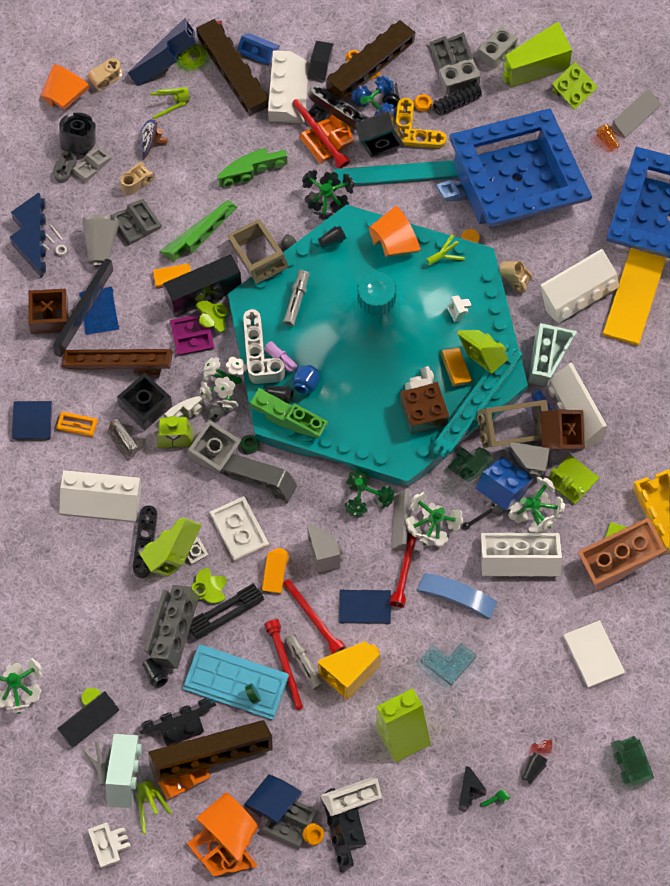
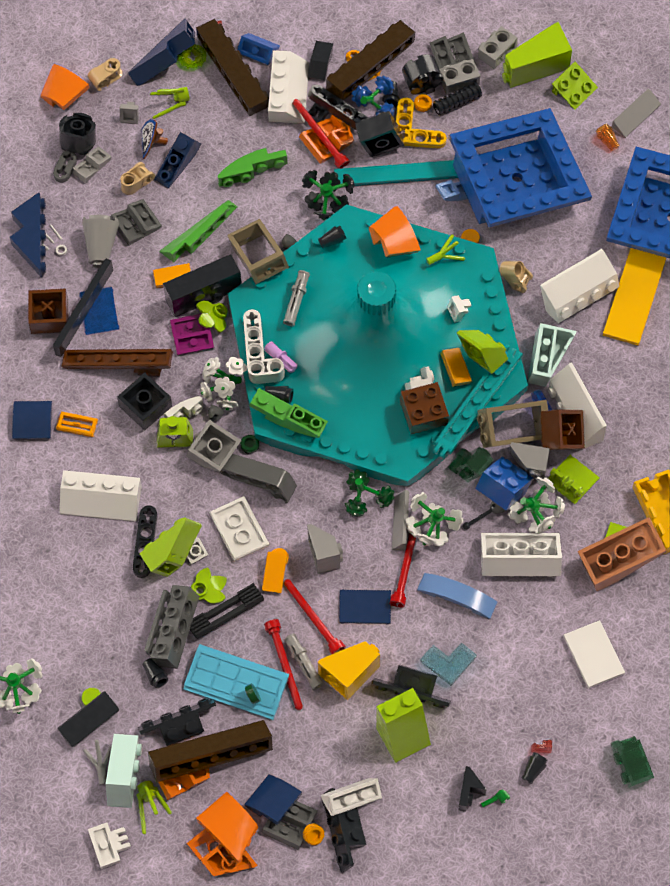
(121, 437): clear smoke tile -> none
(129, 113): none -> light grey tile
(178, 158): none -> dark blue slope
(306, 379): blue head -> none
(420, 681): none -> black bracket
(422, 74): none -> black brick

